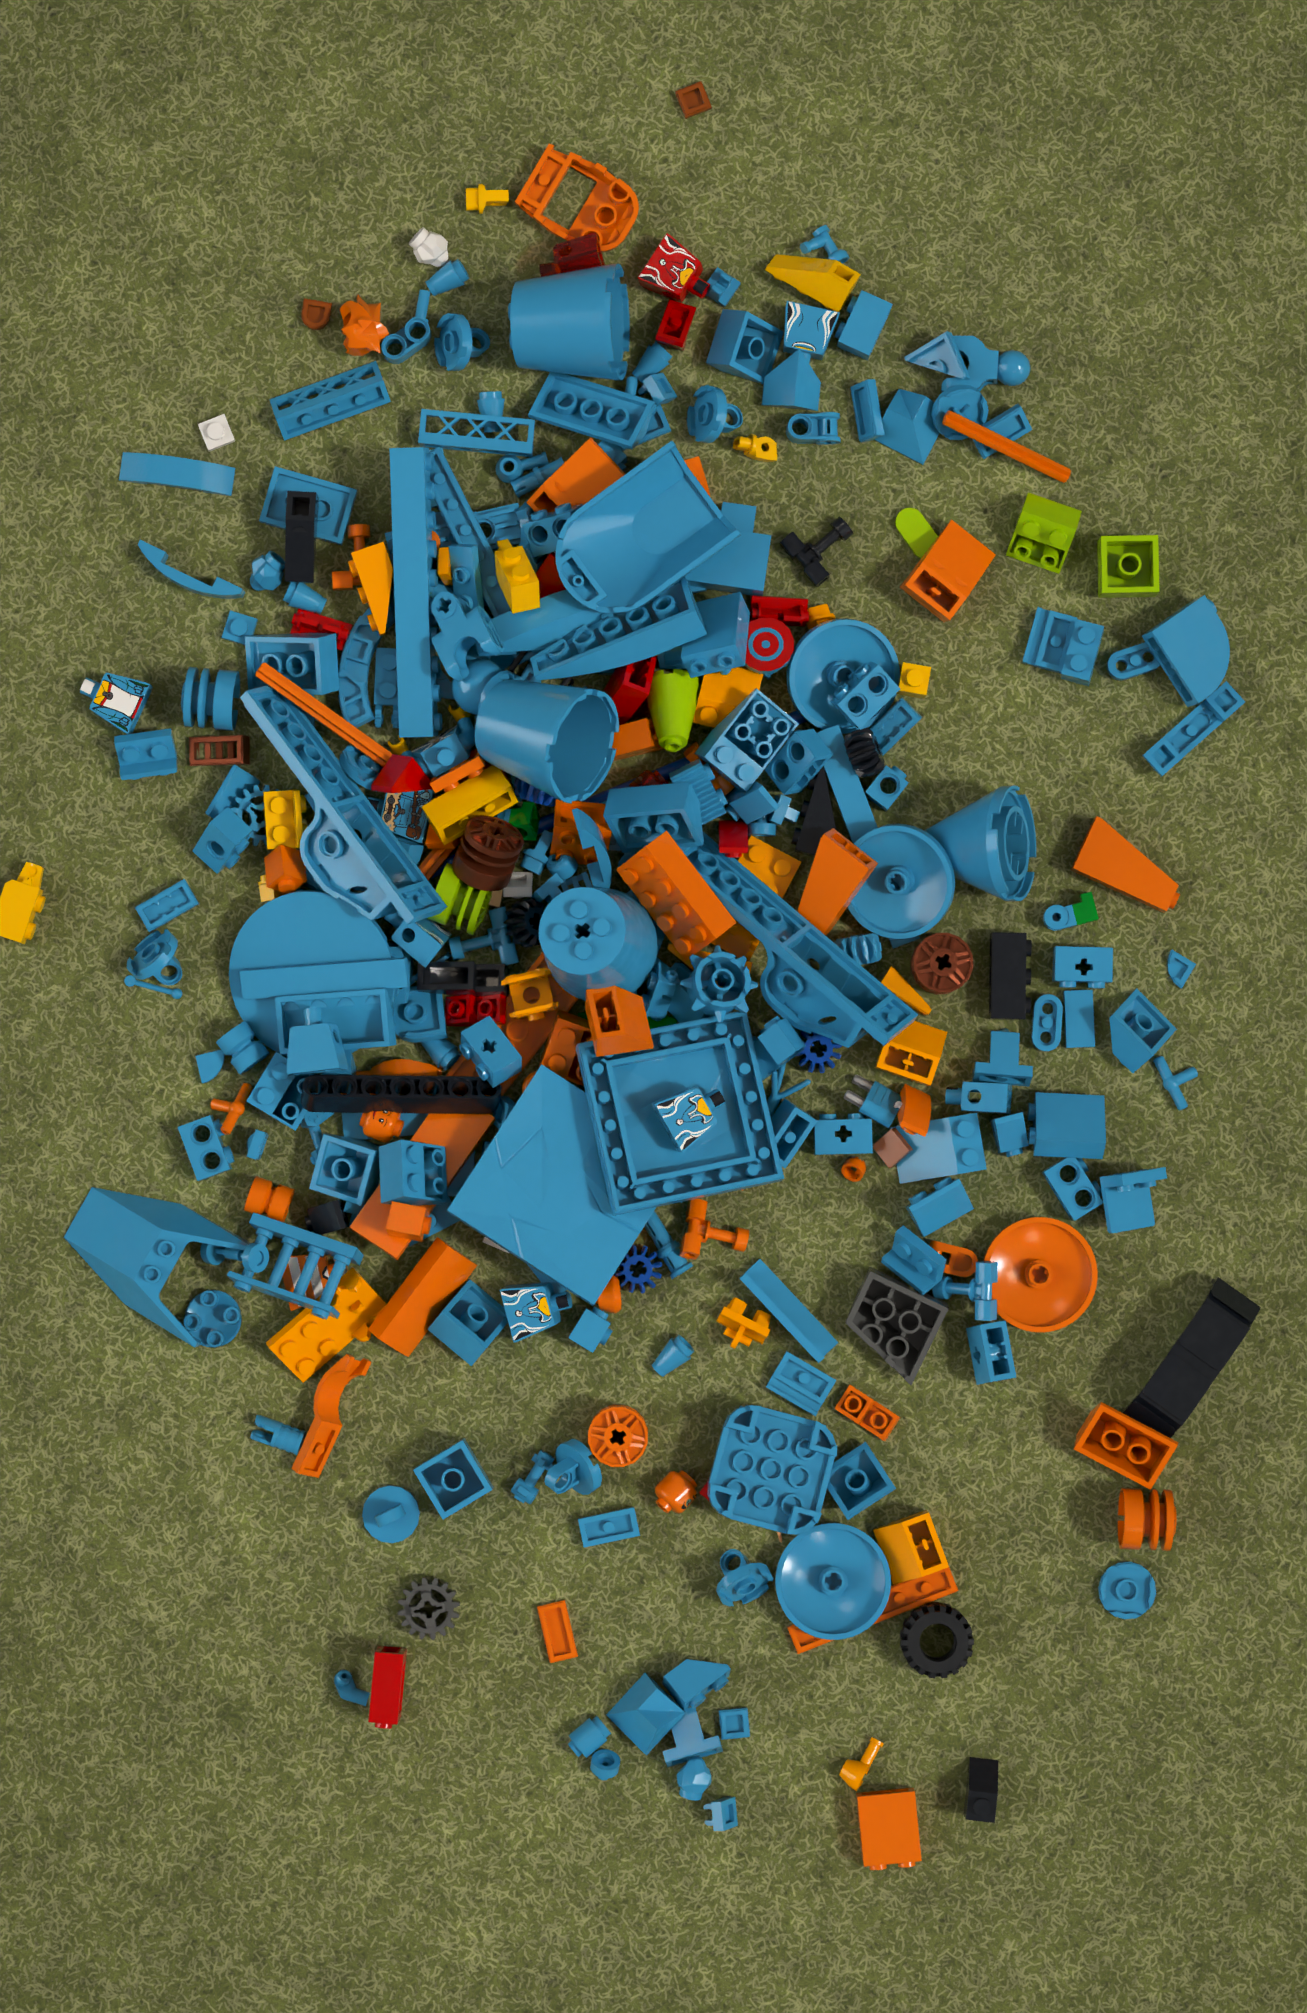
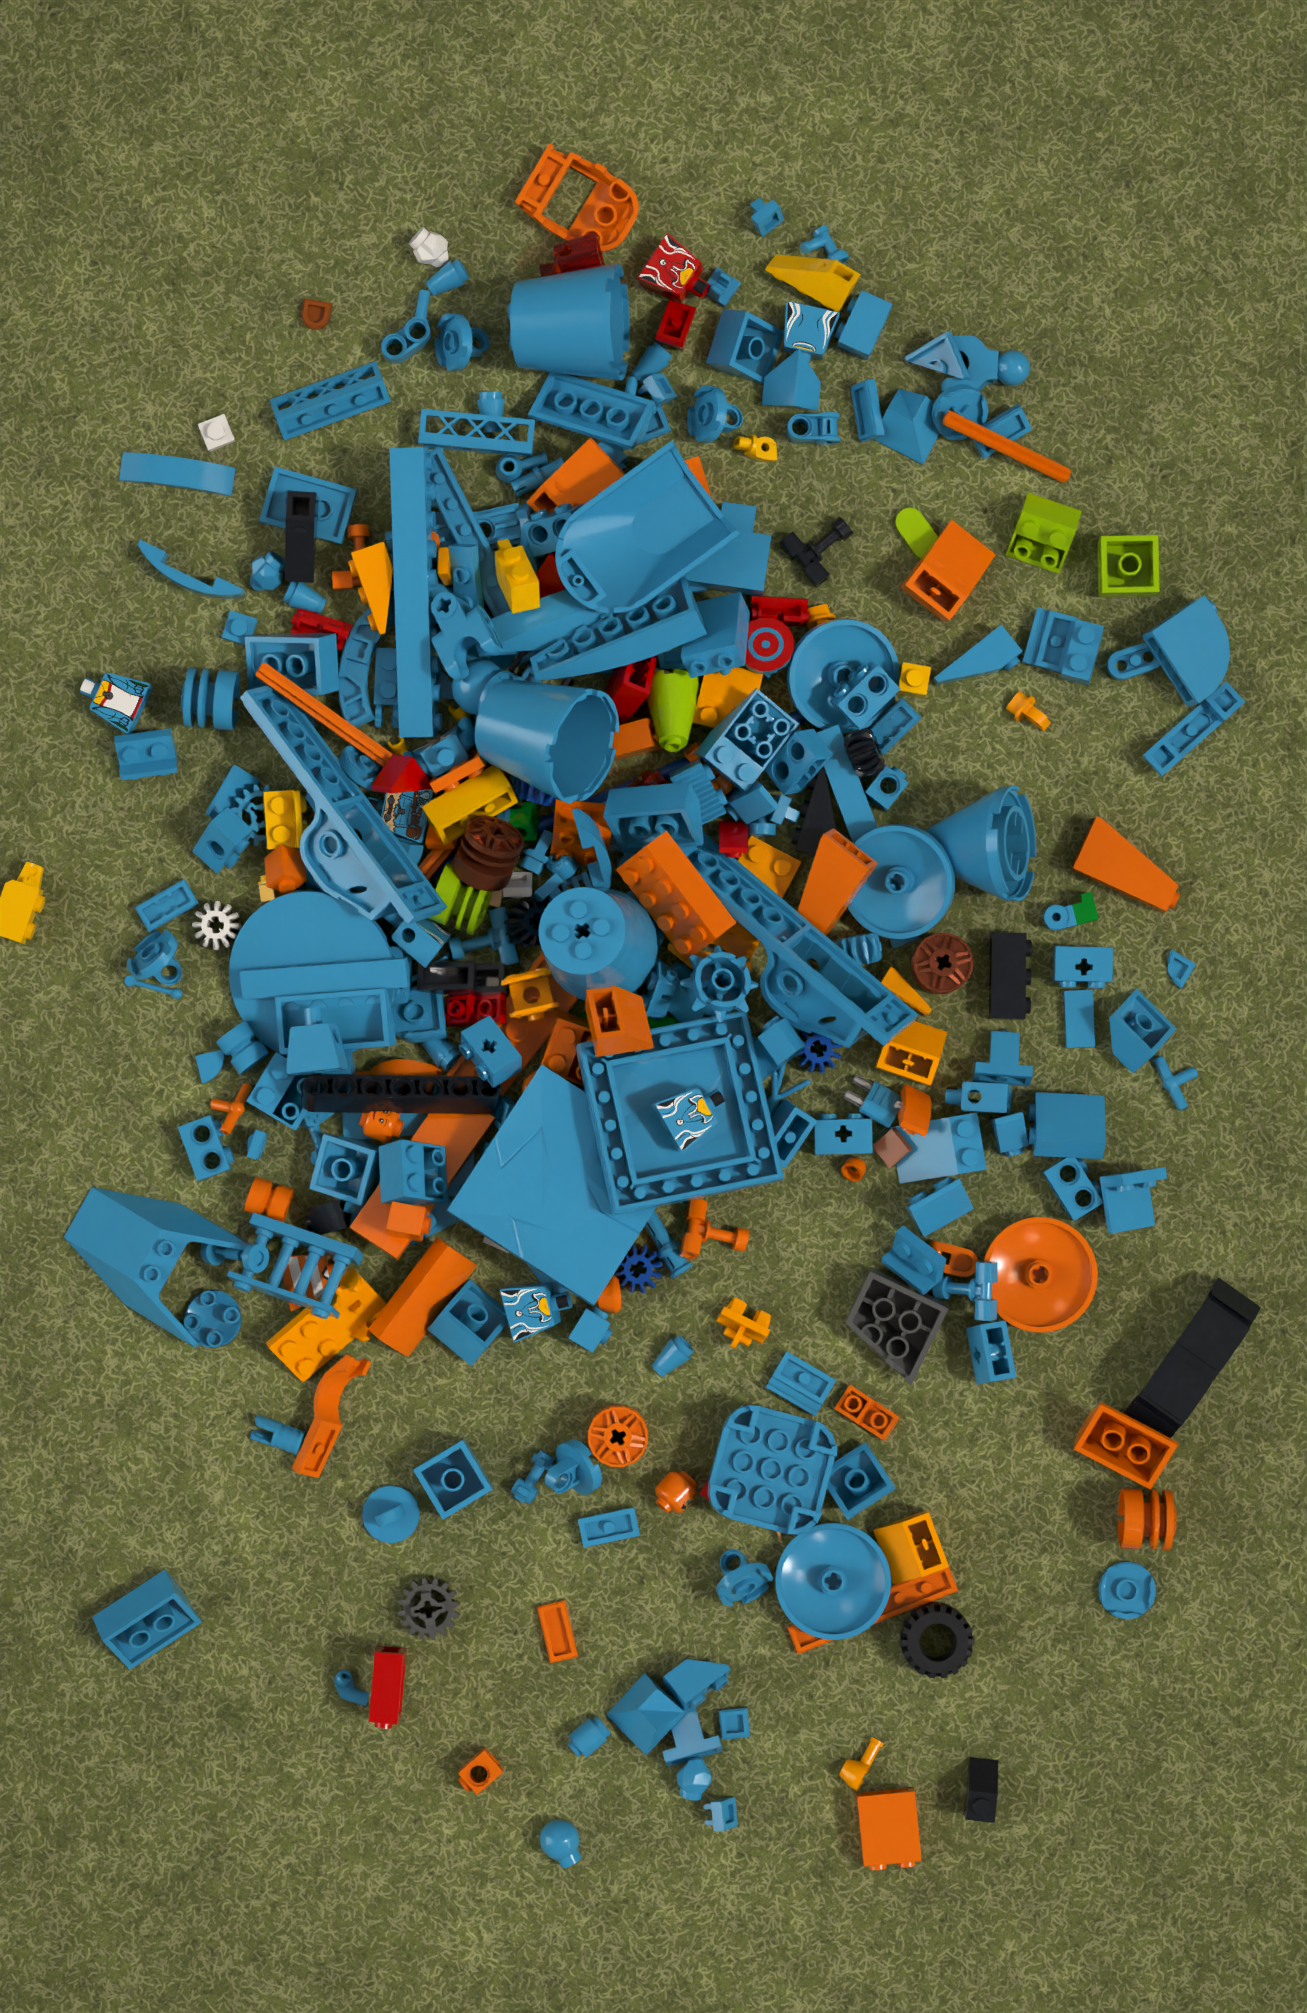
(146, 1619): none -> dark azure slope
(223, 918): none -> white gear
(243, 750): copper slope -> none
(362, 327): orange hair -> none
(480, 197): yellow piece -> none
(489, 1762): none -> orange brick
(560, 1842): none -> dark azure piece
(605, 1764): dark azure tile -> none
(693, 100): dark orange tile -> none
(766, 216): none -> dark azure tile
(788, 1310): dark azure fence -> none
(986, 657): none -> dark azure slope
(1023, 706): none -> light orange piece
(1047, 1022): dark azure plate -> none

